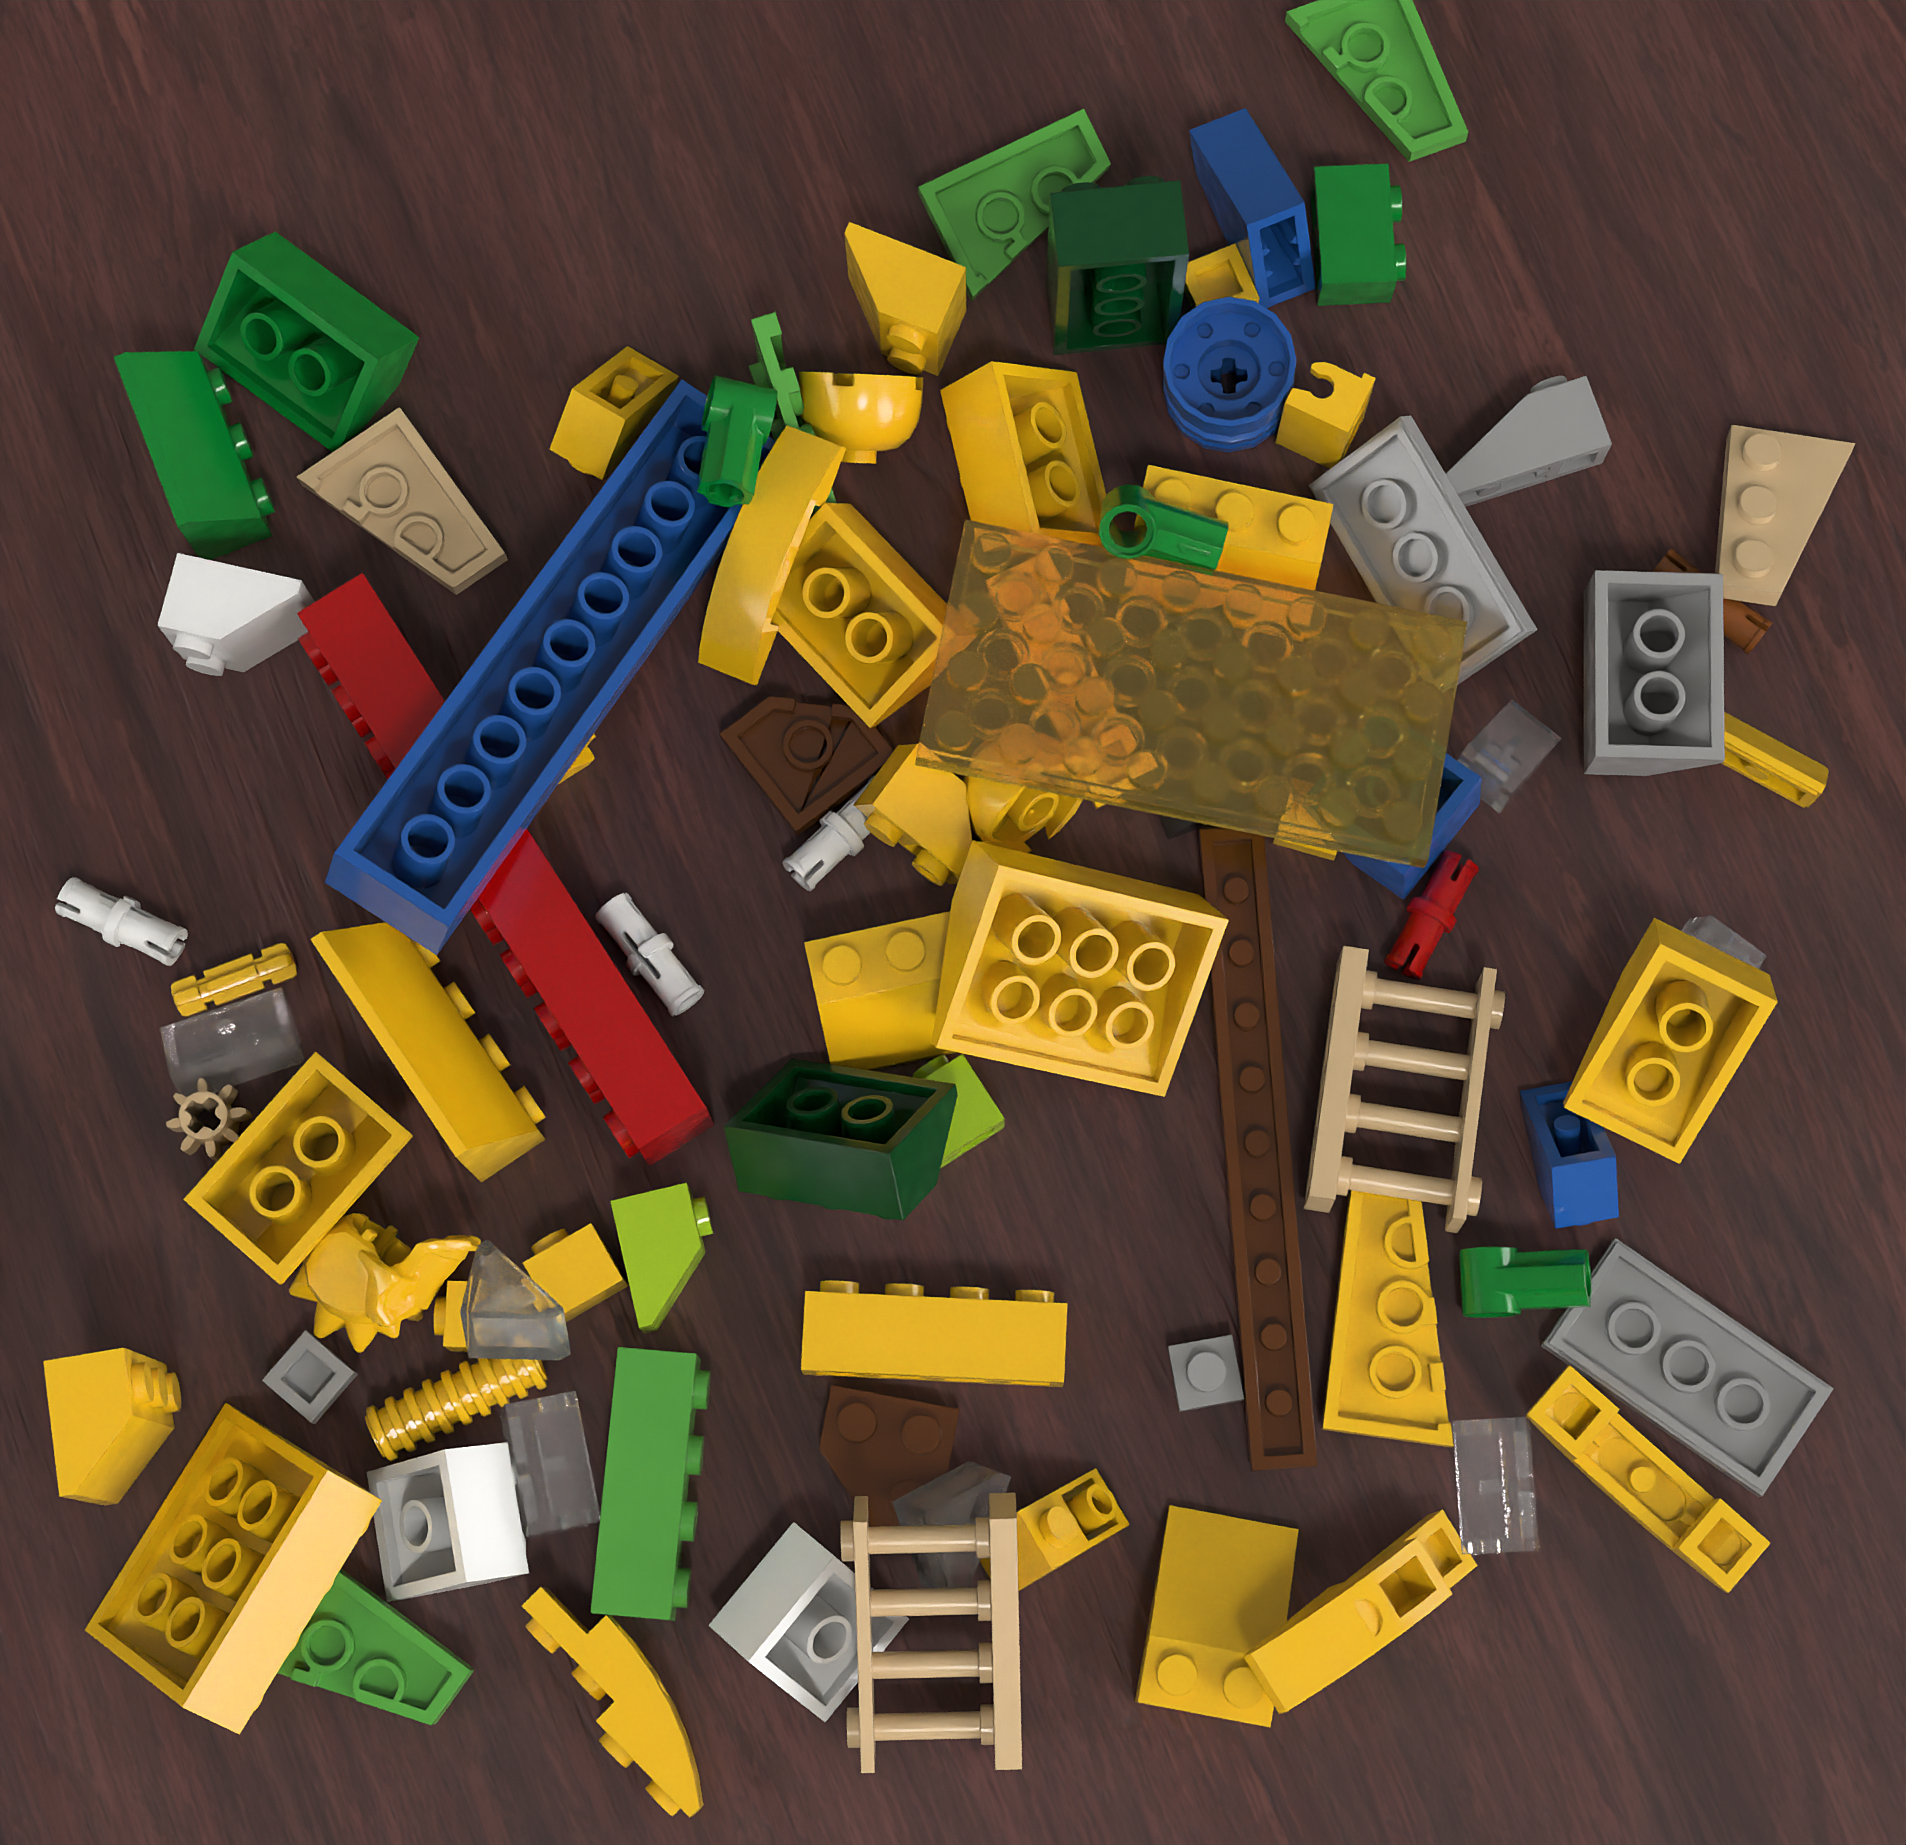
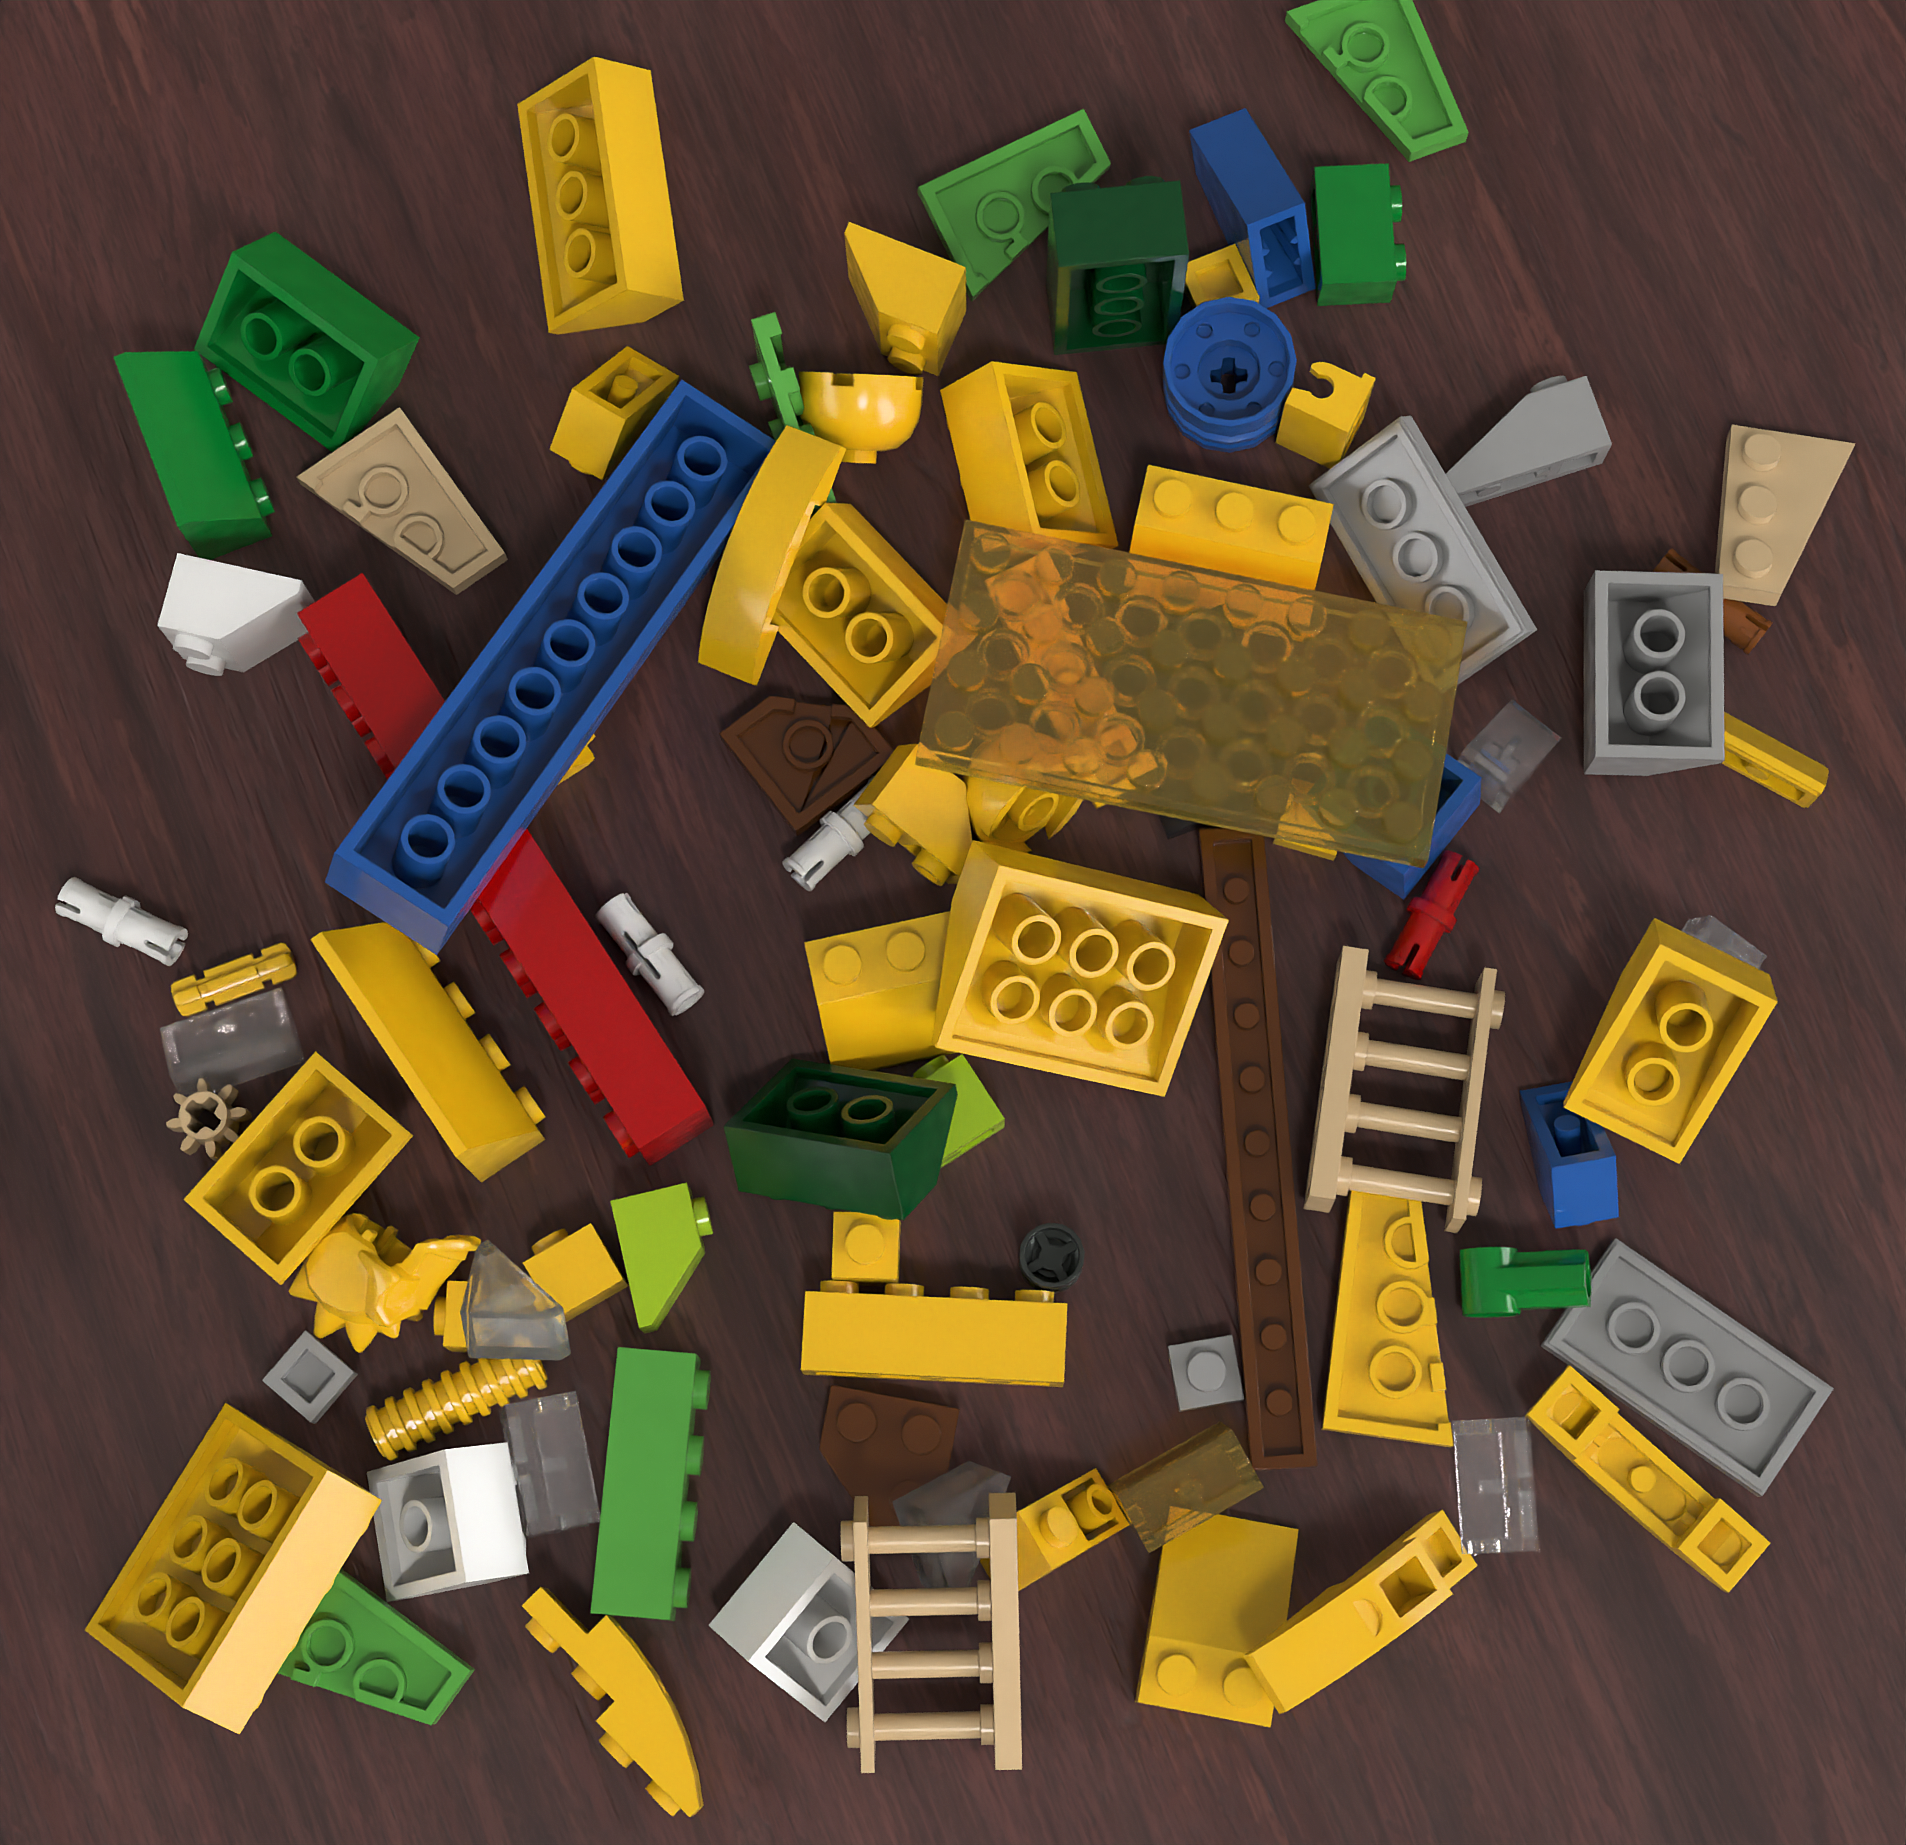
(107, 1420): yellow slope -> none
(600, 198): none -> yellow slope
(737, 426): green piece -> none
(865, 1249): none -> yellow brick
(1055, 1249): none -> pearl dark grey wheel
(1168, 530): green piece -> none
(1185, 1486): none -> clear yellow hinge

